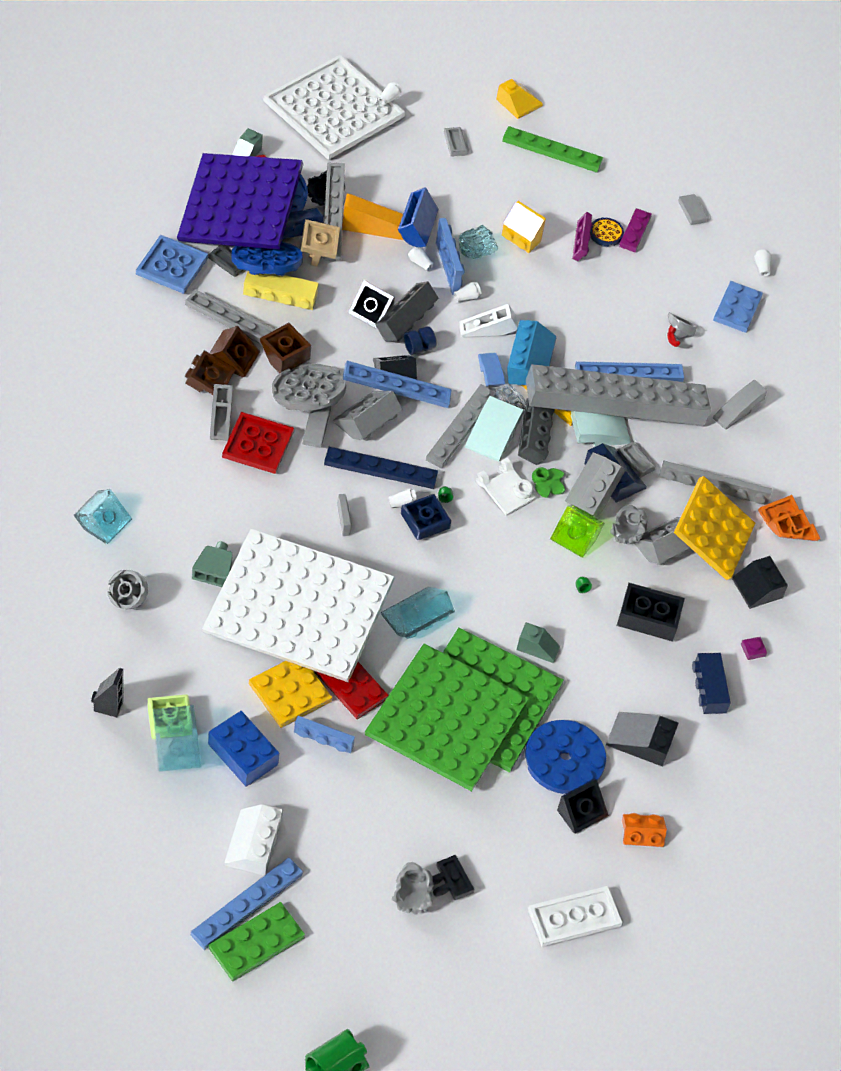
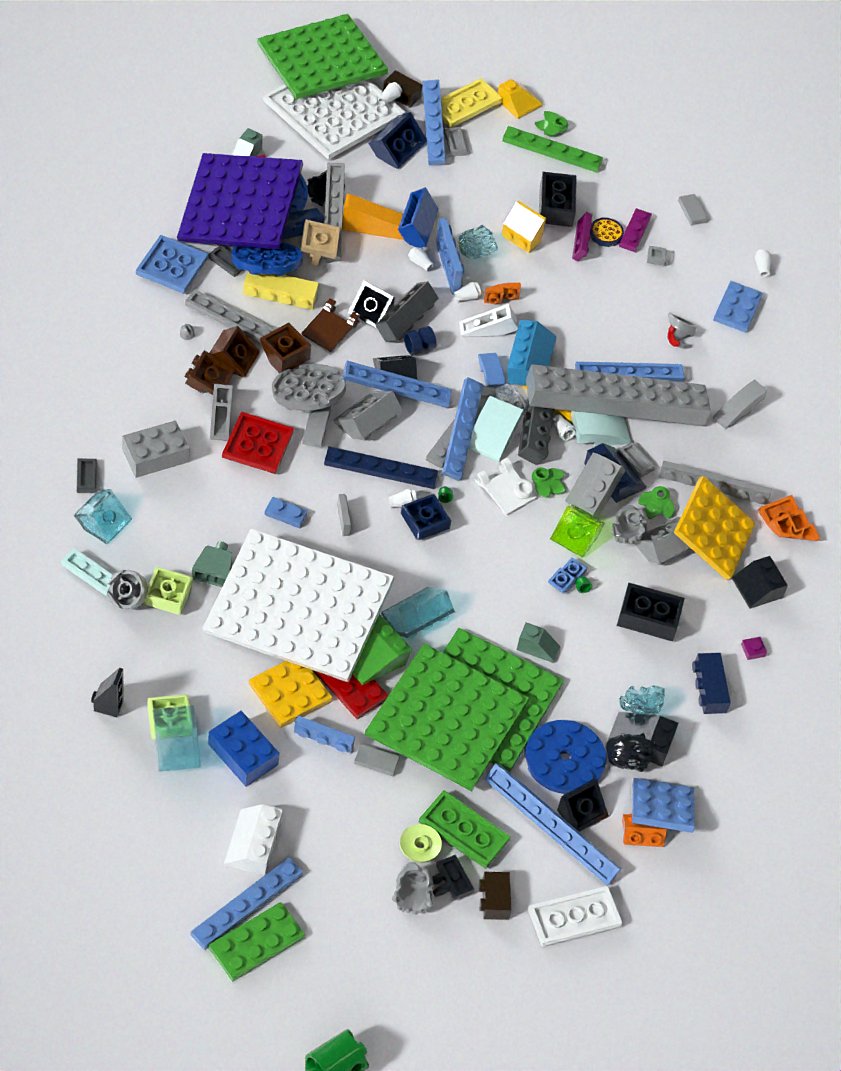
(86, 475): none -> dark grey tile
(87, 570): none -> light aqua plate
(155, 448): none -> light grey brick
(165, 580): none -> yellowish green brick
(184, 334): none -> light grey hinge
(286, 512): none -> medium blue plate
(322, 56): none -> bright green plate
(328, 328): none -> reddish brown flag
(376, 760): none -> light grey tile
(382, 653): none -> bright green slope
(398, 140): none -> dark blue slope
(410, 88): none -> dark brown brick
(420, 835): none -> yellowish green dish
(434, 122): none -> medium blue plate
(462, 429): none -> medium blue plate
(465, 829): none -> bright green plate
(468, 102): none -> light yellow plate
(496, 895): none -> dark brown brick
(502, 291): none -> orange slope
(552, 124): none -> bright green plate
(553, 824): none -> medium blue plate
(558, 198): none -> black brick
(564, 429): none -> white cone
(567, 576): none -> medium blue slope
(629, 751): none -> black hair
(648, 703): none -> clear light blue hair
(656, 255): none -> light grey plate
(656, 505): none -> bright green plate
(663, 805): none -> medium blue plate

